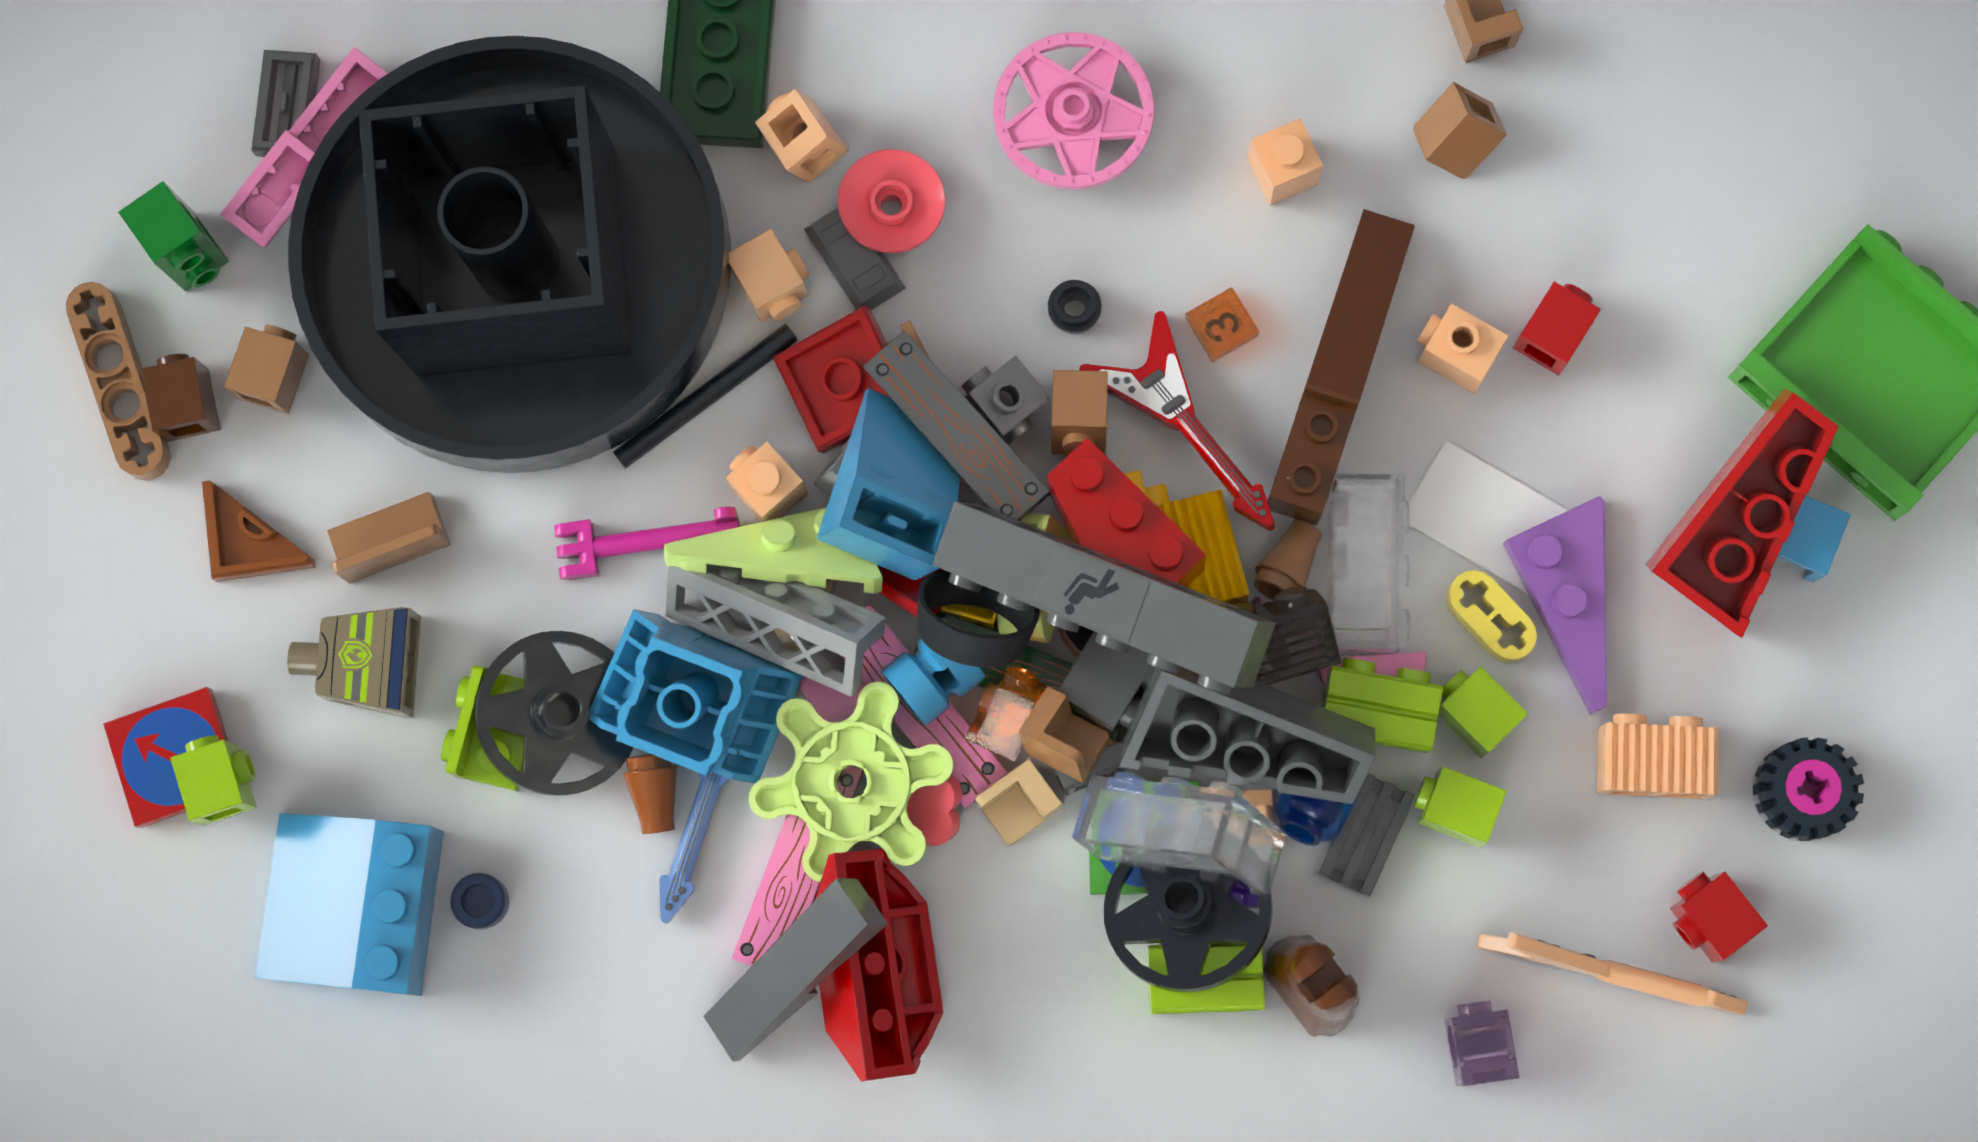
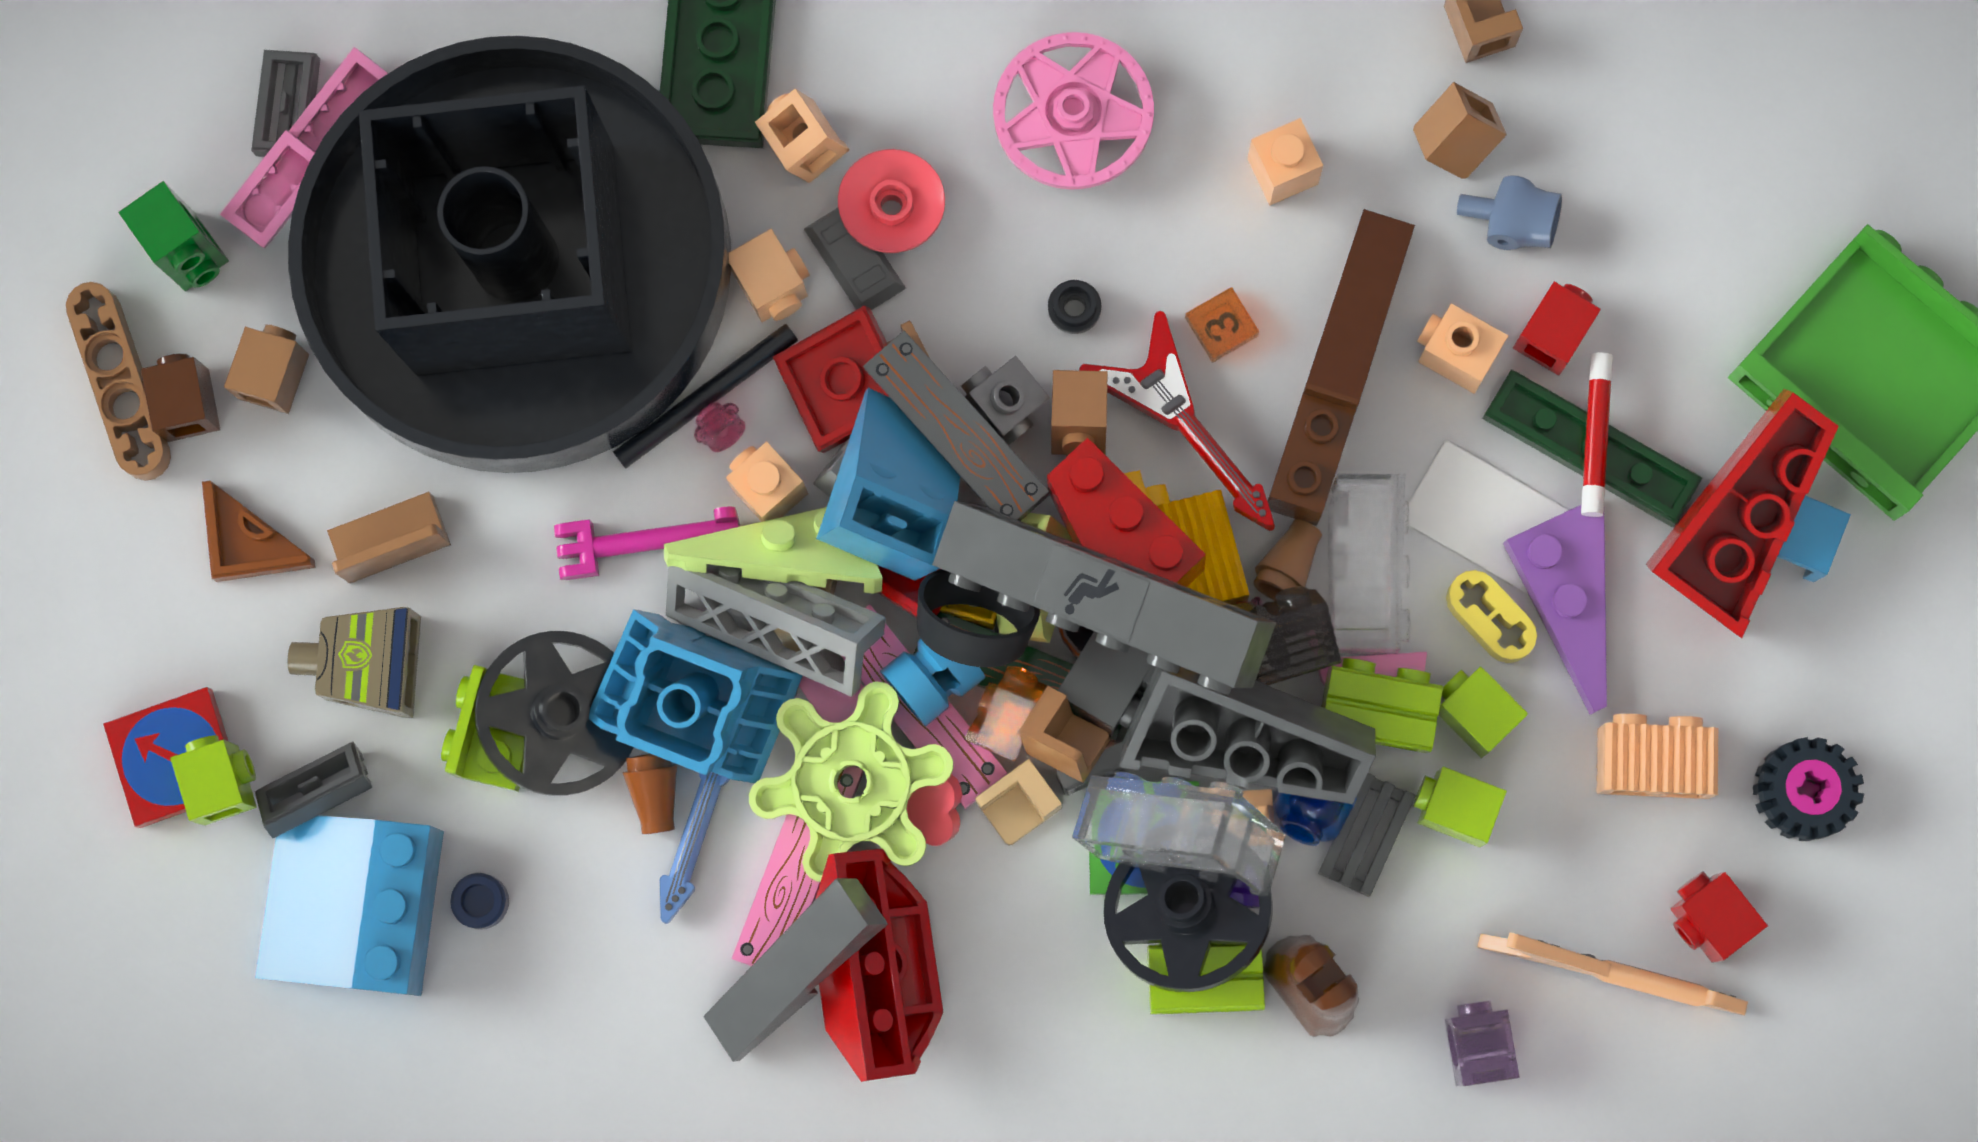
(312, 789): none -> dark grey tile
(719, 426): none -> clear pink plate
(1518, 214): none -> sand blue piece
(1560, 433): none -> dark green tile
(1597, 434): none -> red bar

